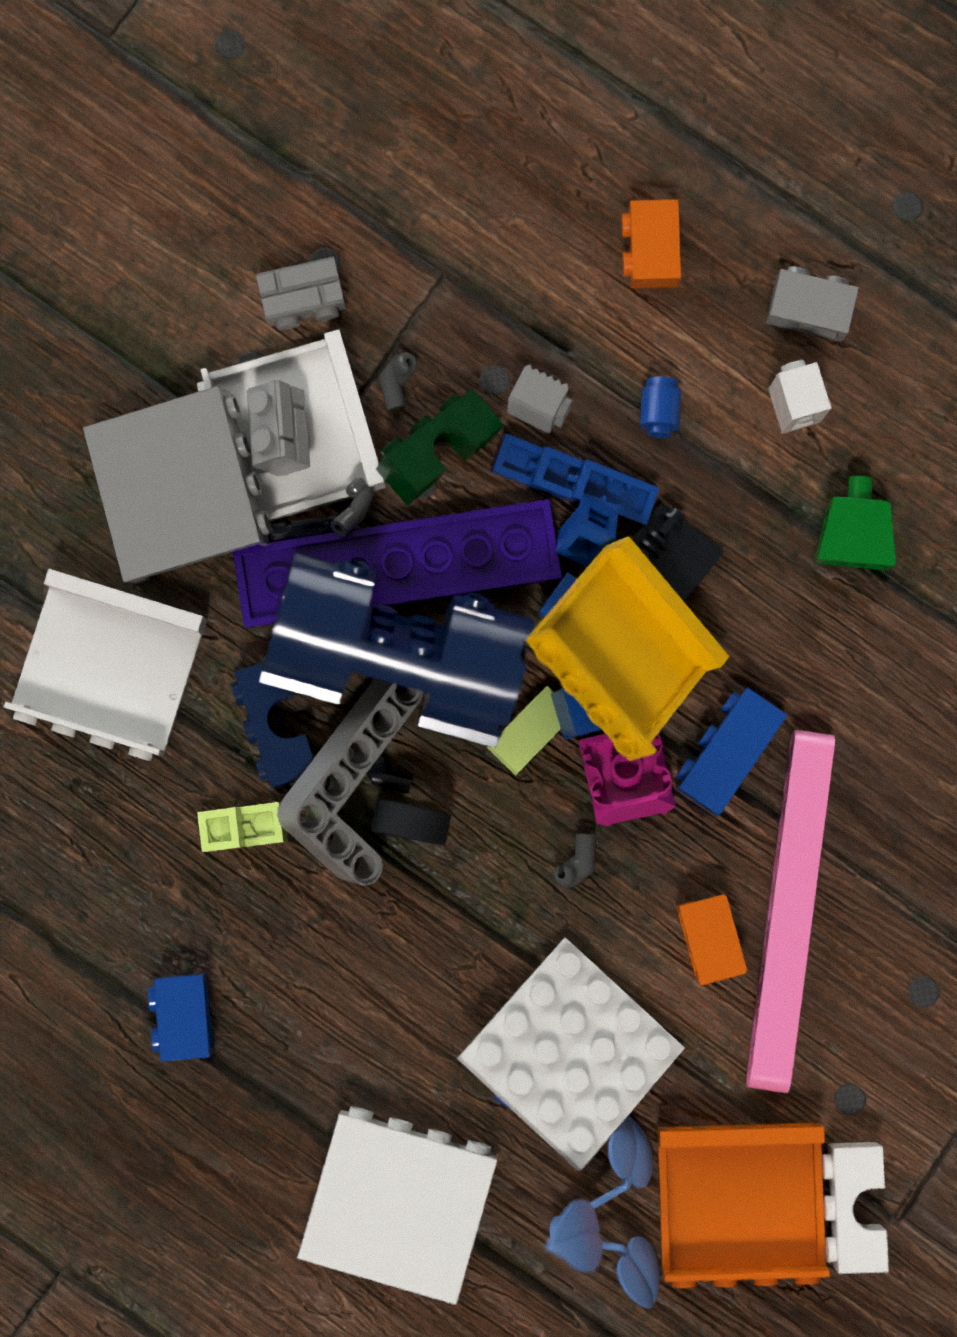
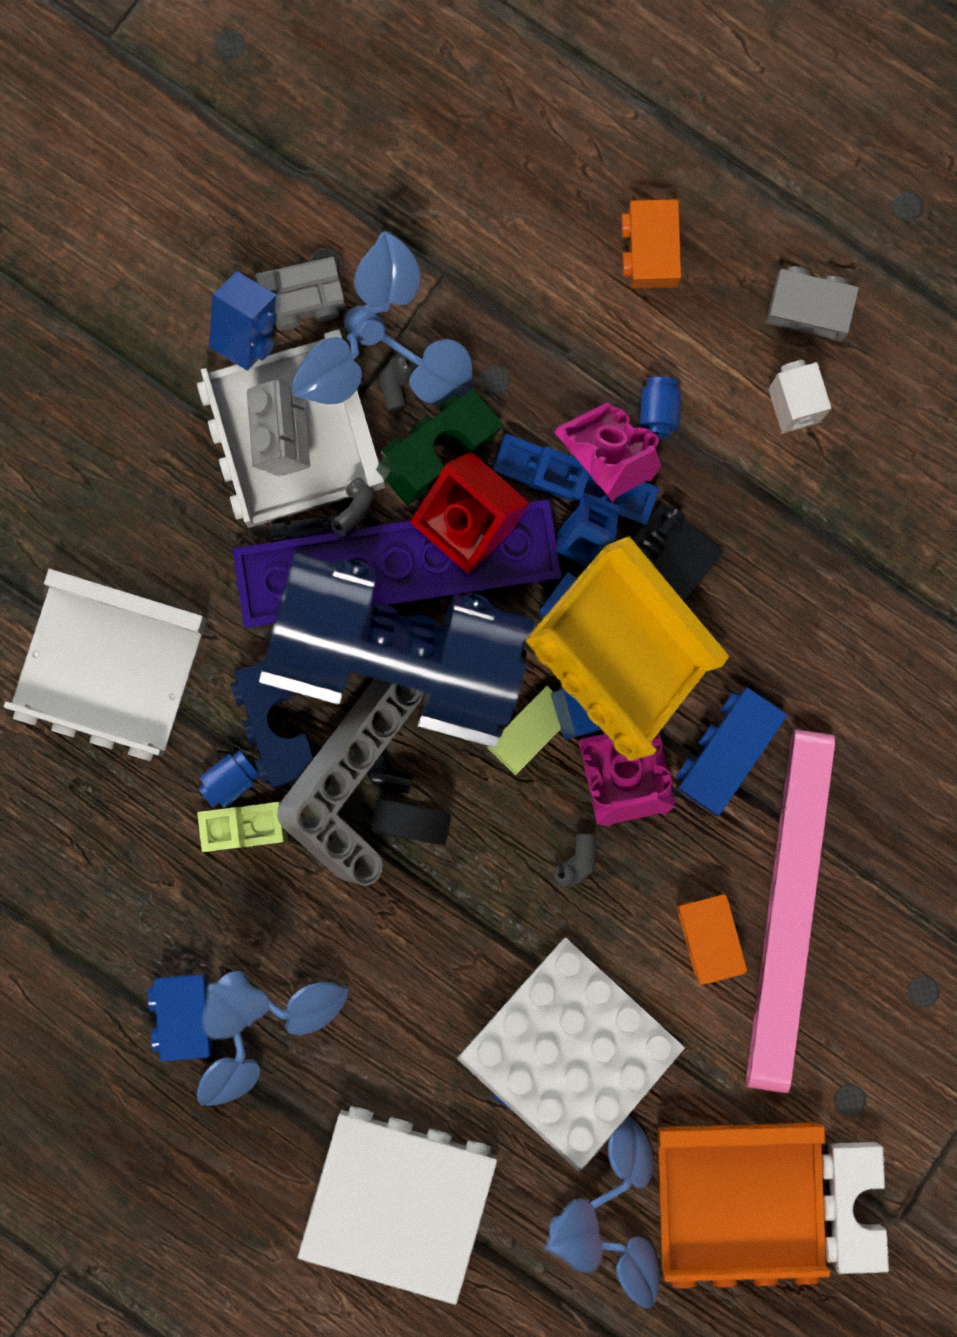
(177, 484): light grey panel -> none
(228, 779): none -> blue brick
(237, 1004): none -> medium blue plant
(242, 321): none -> blue brick
(382, 278): none -> medium blue plant
(469, 511): none -> red slope
(539, 400): light grey brick -> none
(612, 449): none -> dark pink slope
(857, 530): green torso -> none

